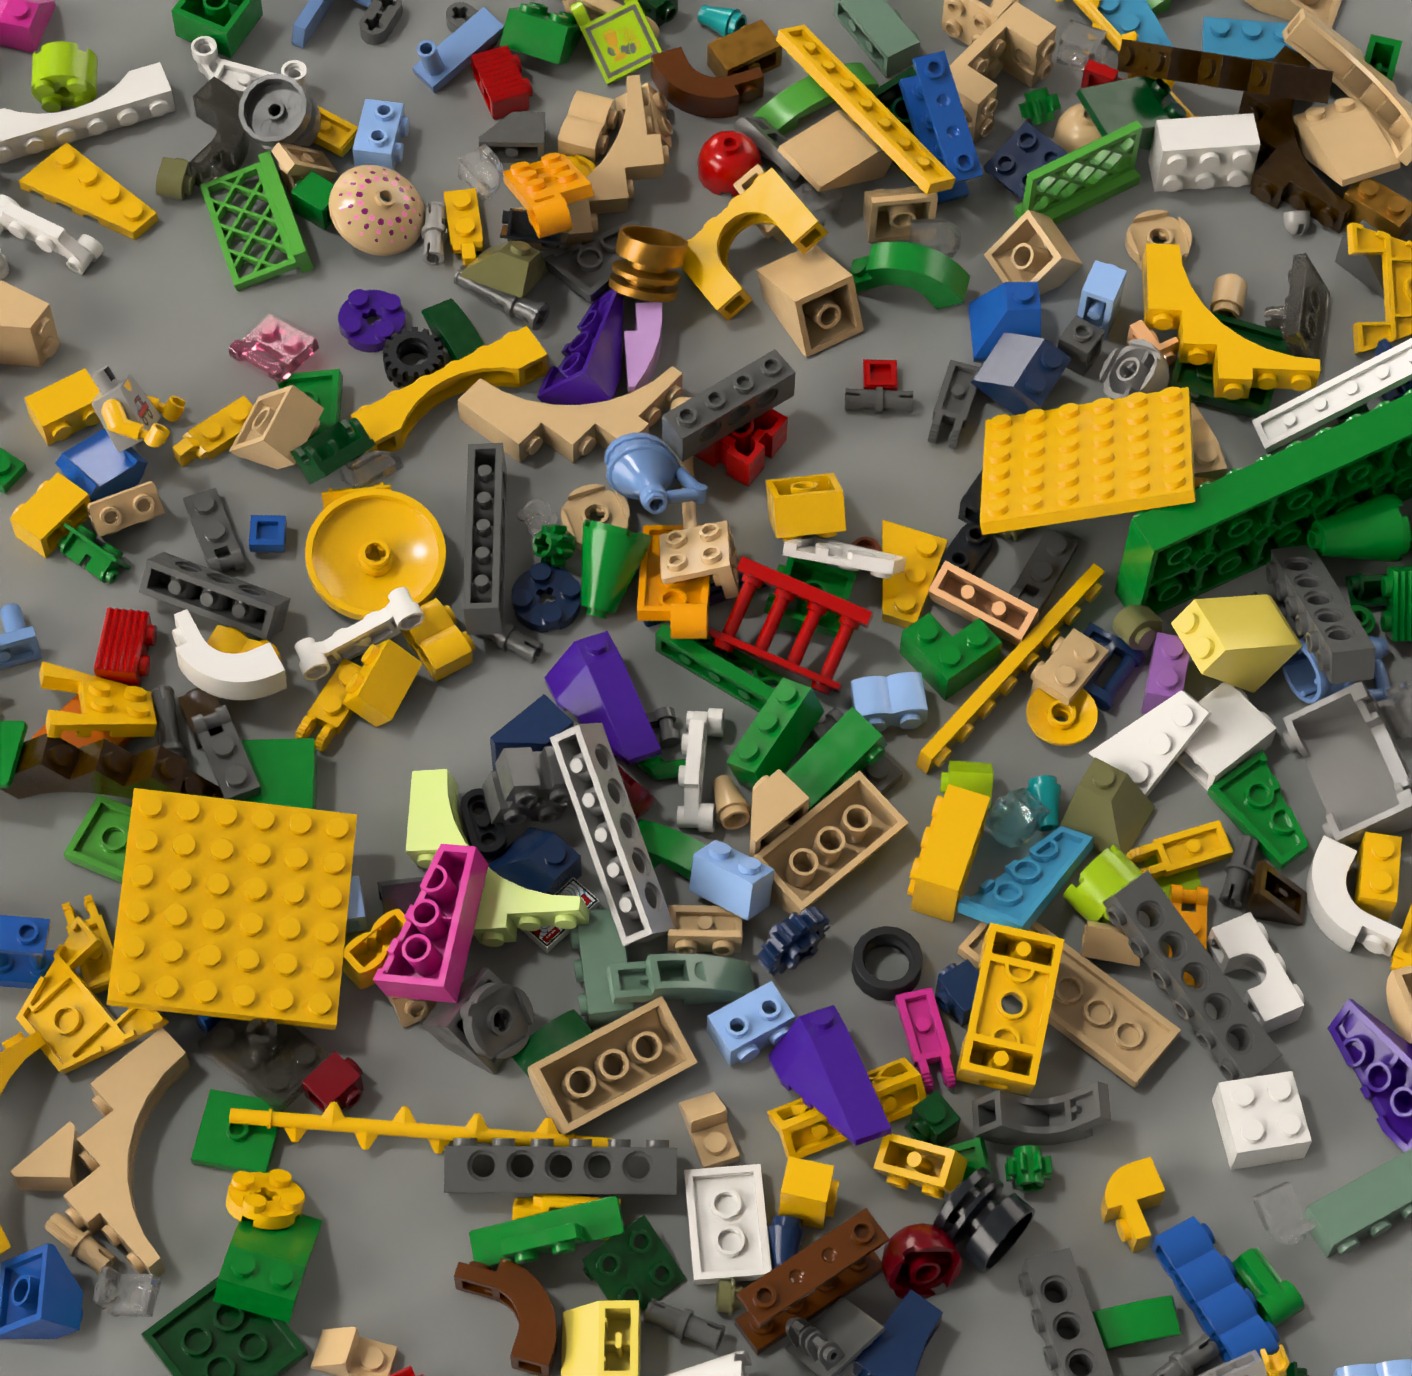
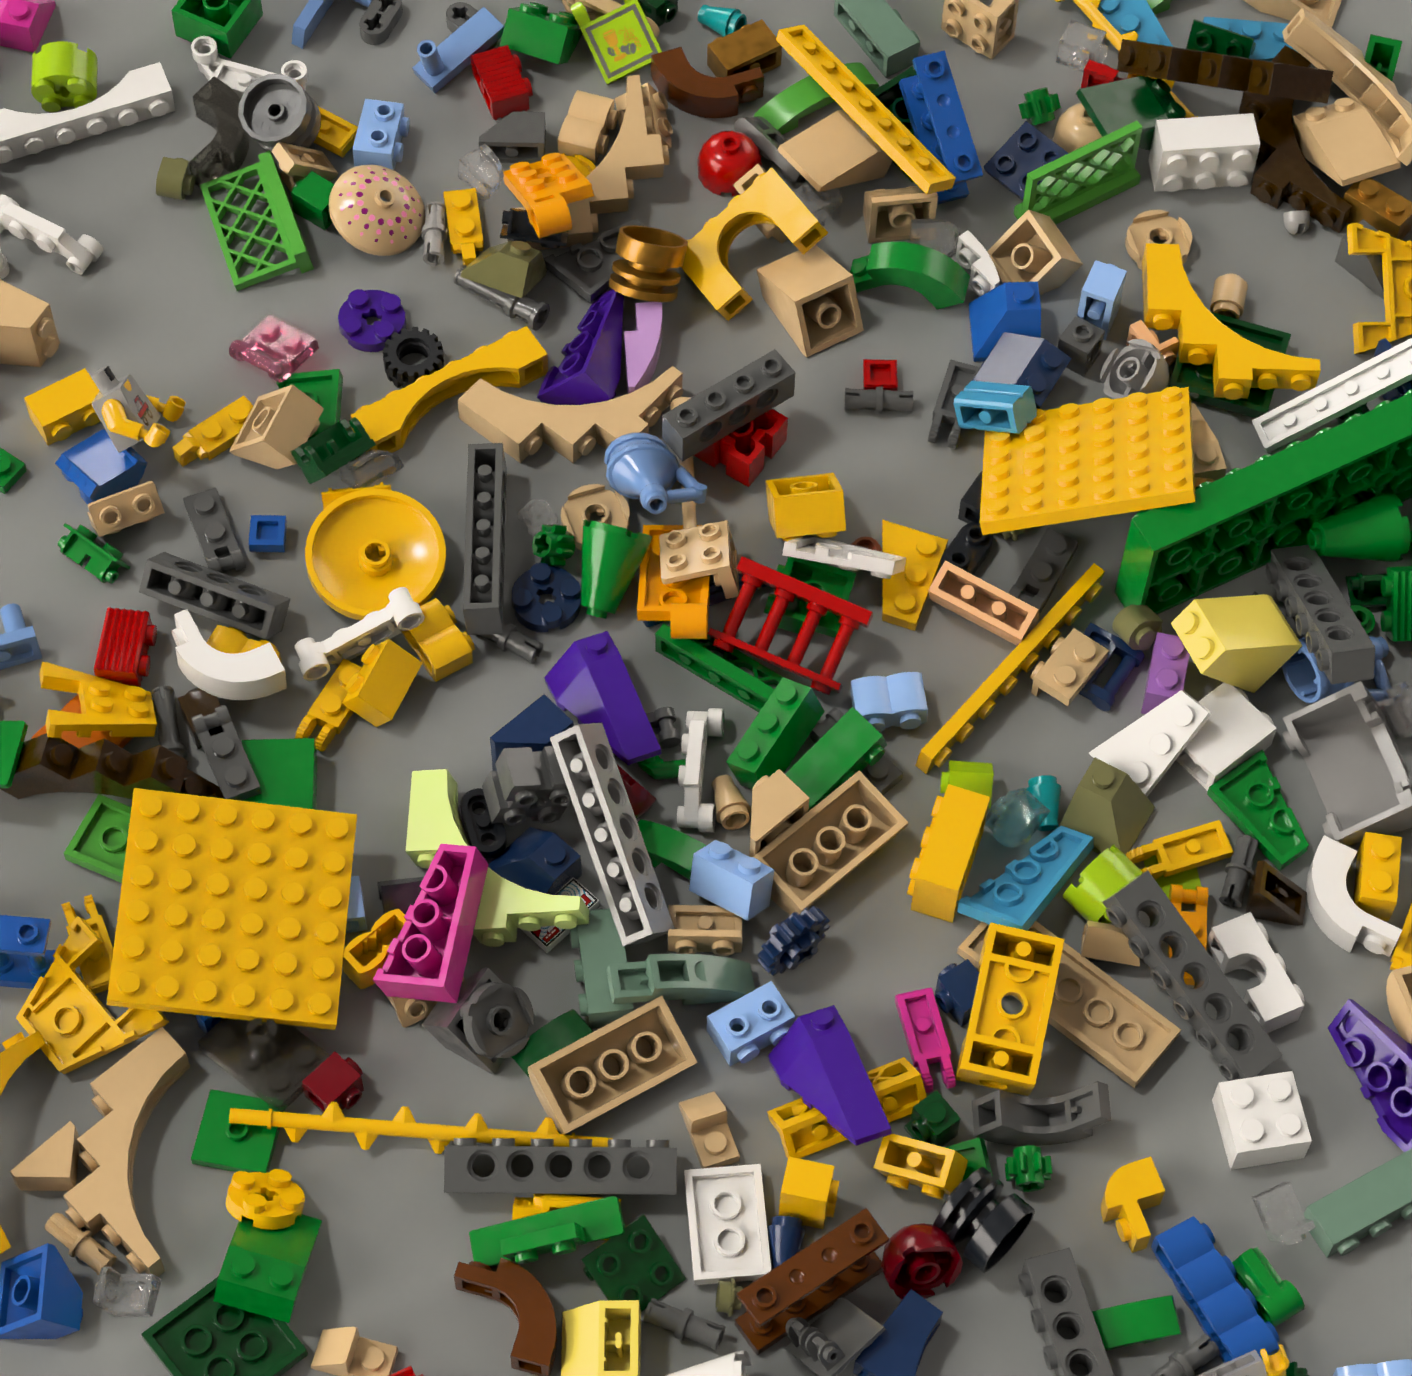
(42, 517): yellow brick -> none
(89, 191): yellow wing -> none
(453, 328): dark green slope -> none
(887, 937): black tyre -> none
(948, 660): green brick -> none
(975, 257): none -> white slope
(995, 407): none -> dark azure brick
(1017, 44): tan plate -> none
(1079, 715): yellow dish -> none
(1219, 40): none -> dark green hinge
(1305, 310): clear smoke plate -> none

